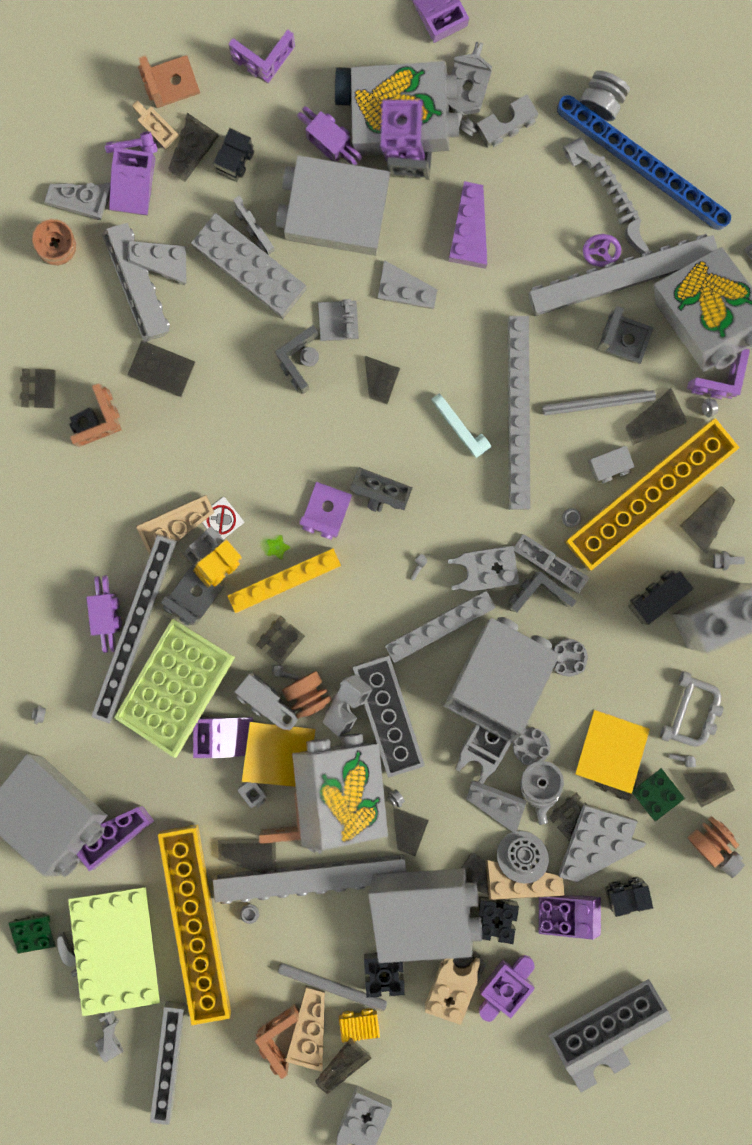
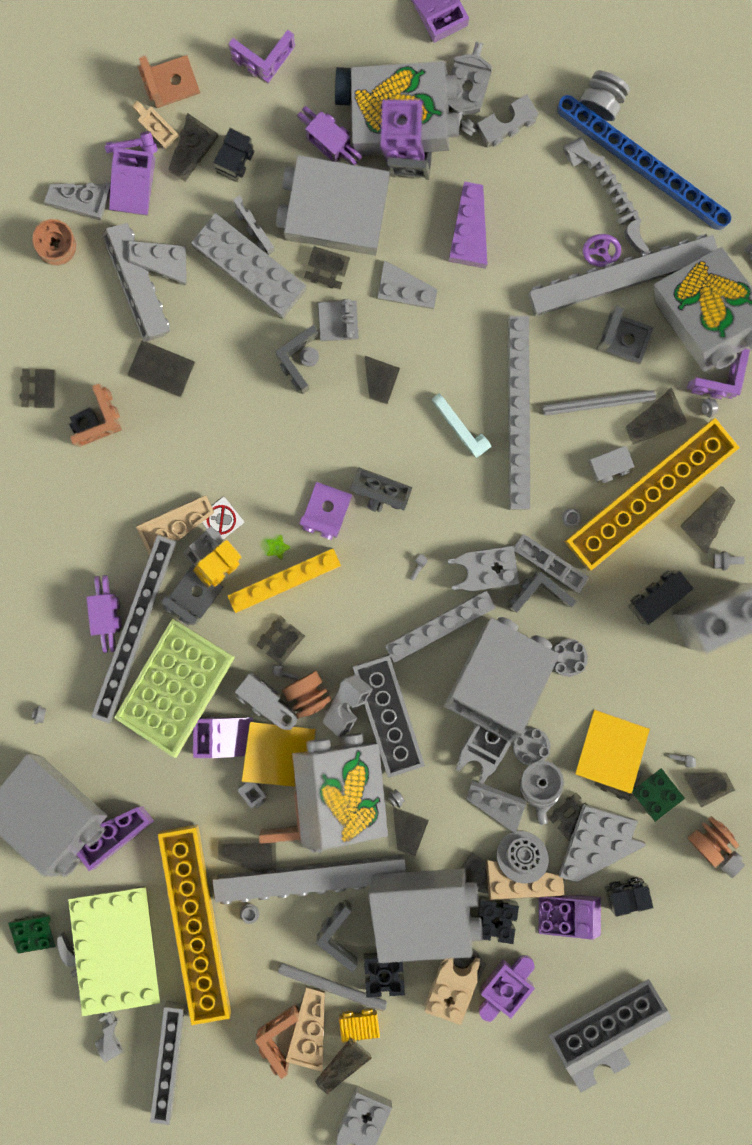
(329, 944): none -> dark grey bracket
(330, 262): none -> clear smoke plate
(714, 710): light grey bar -> none

